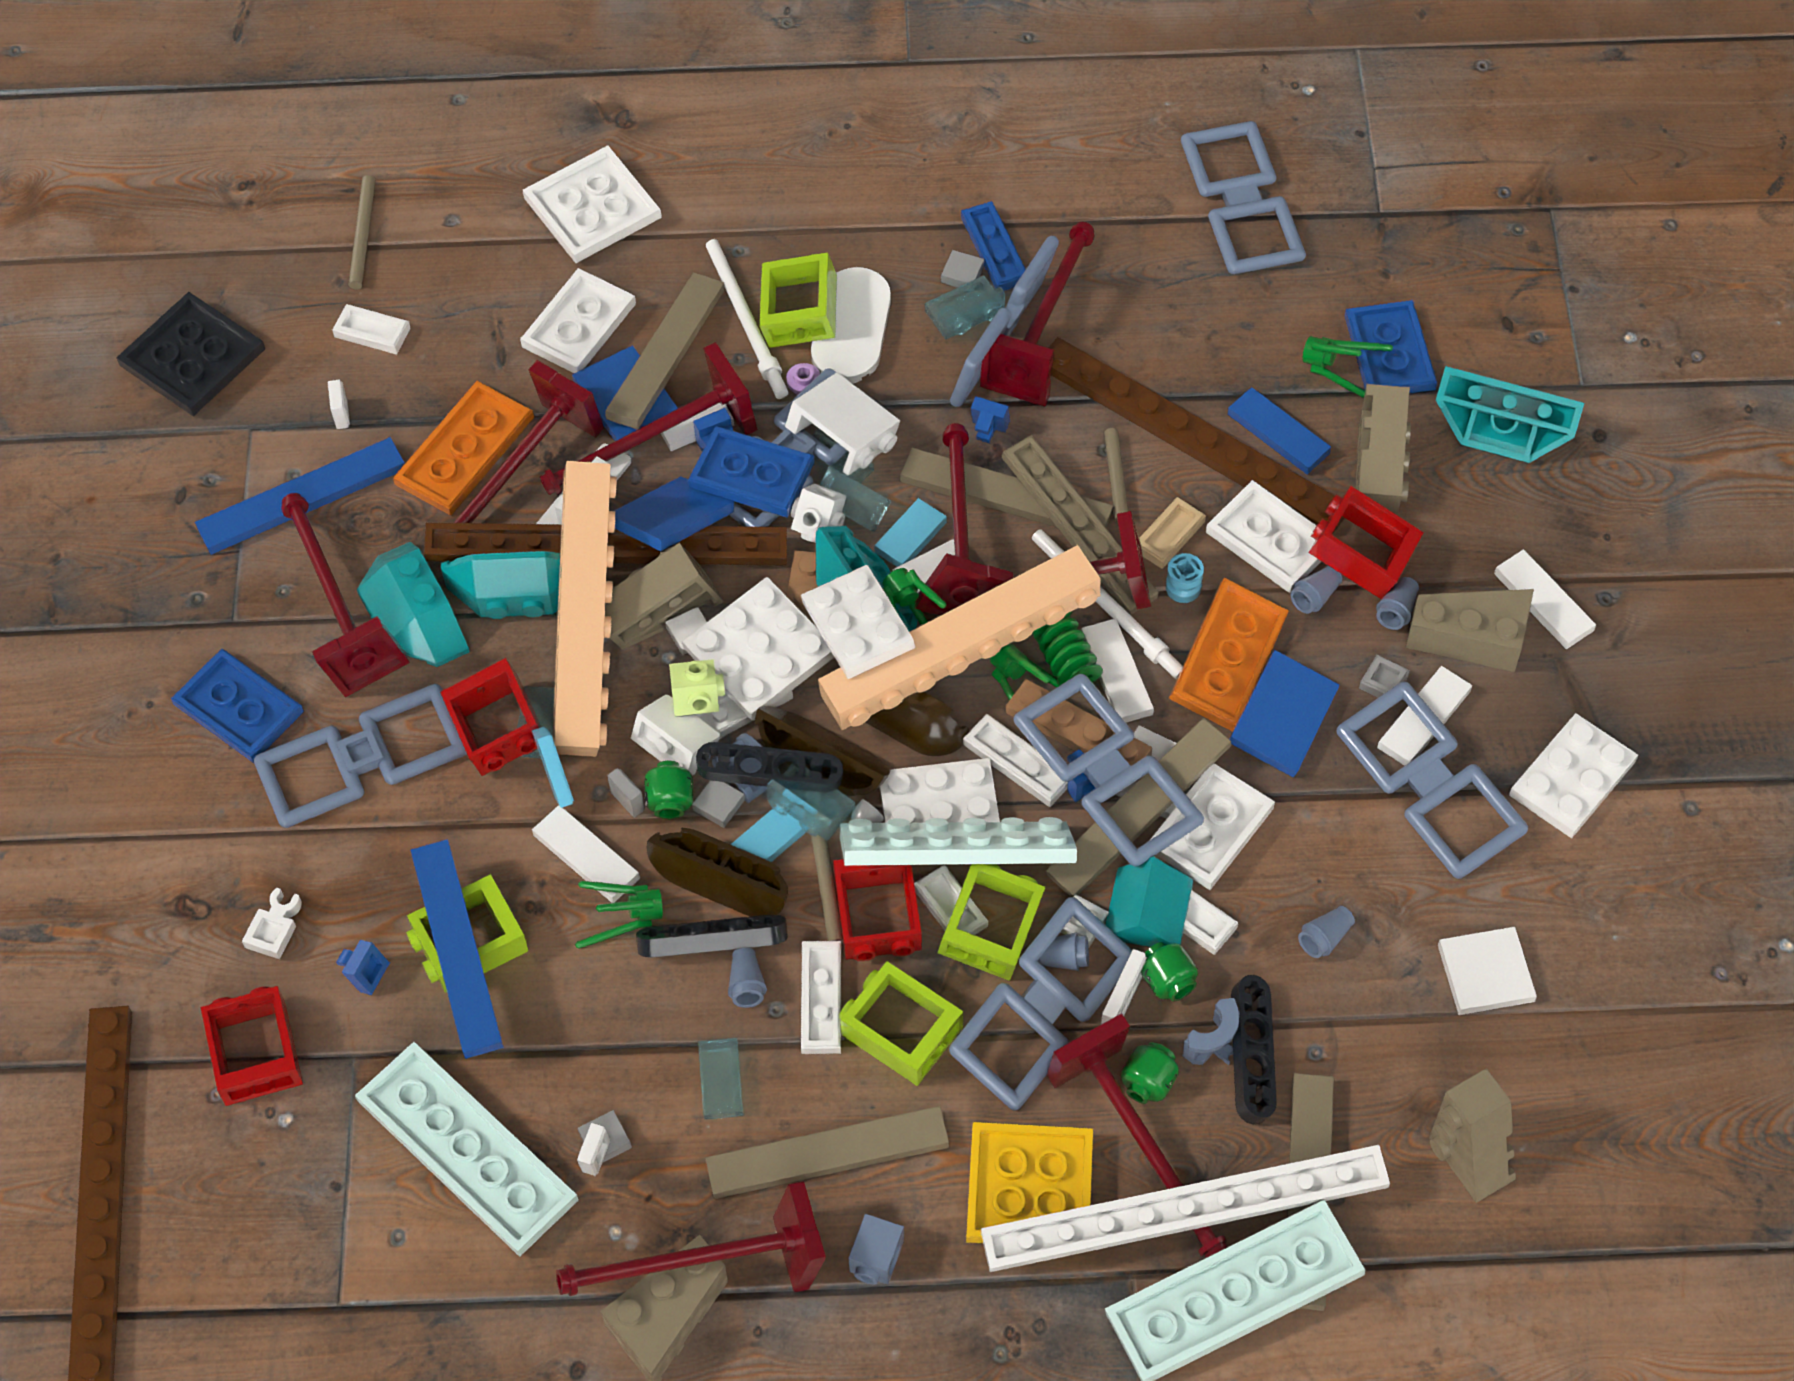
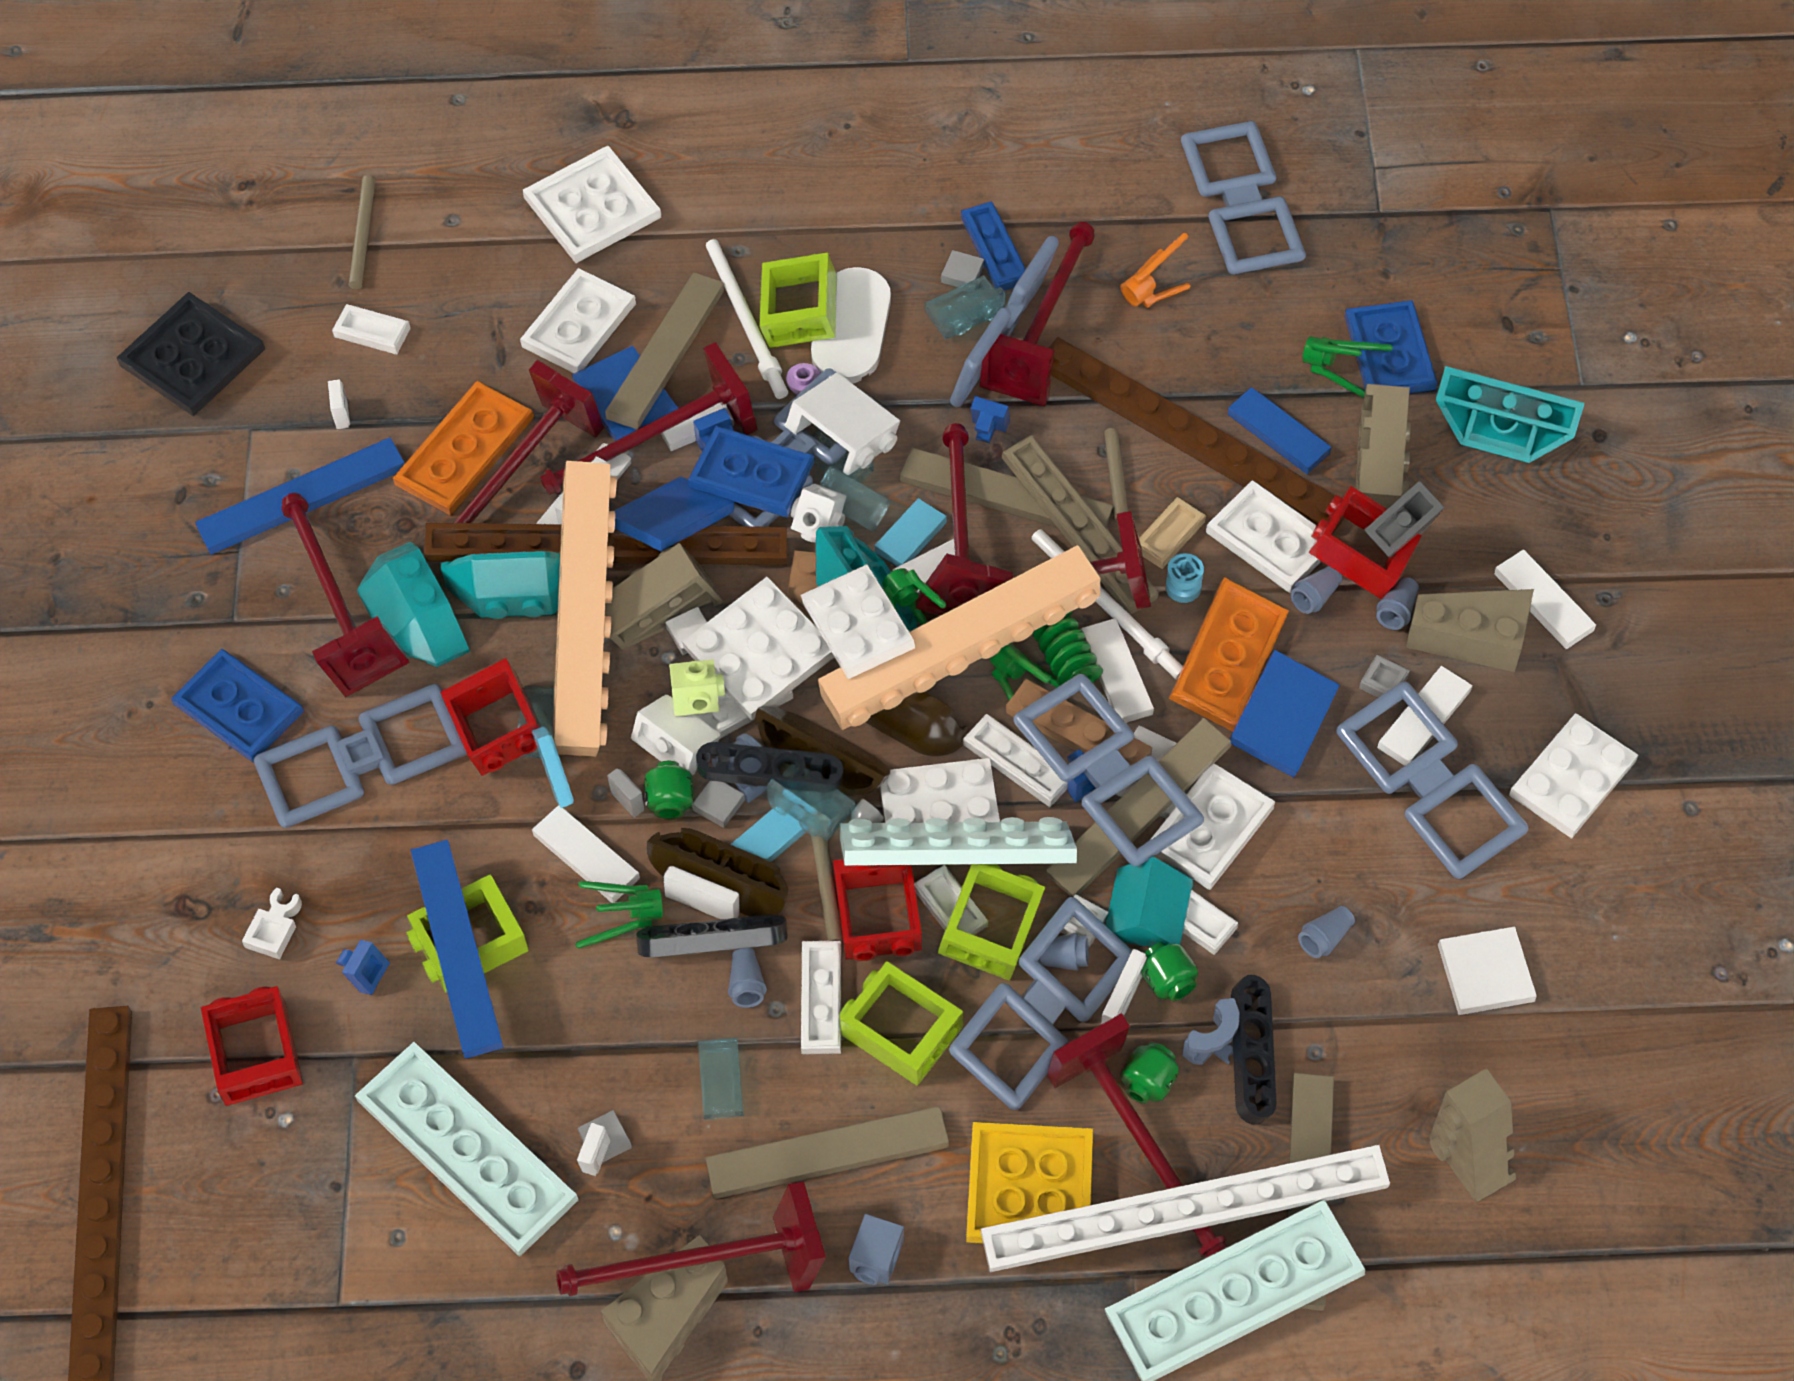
(701, 894): none -> white tile
(1140, 286): none -> orange plant
(1405, 519): none -> dark grey slope

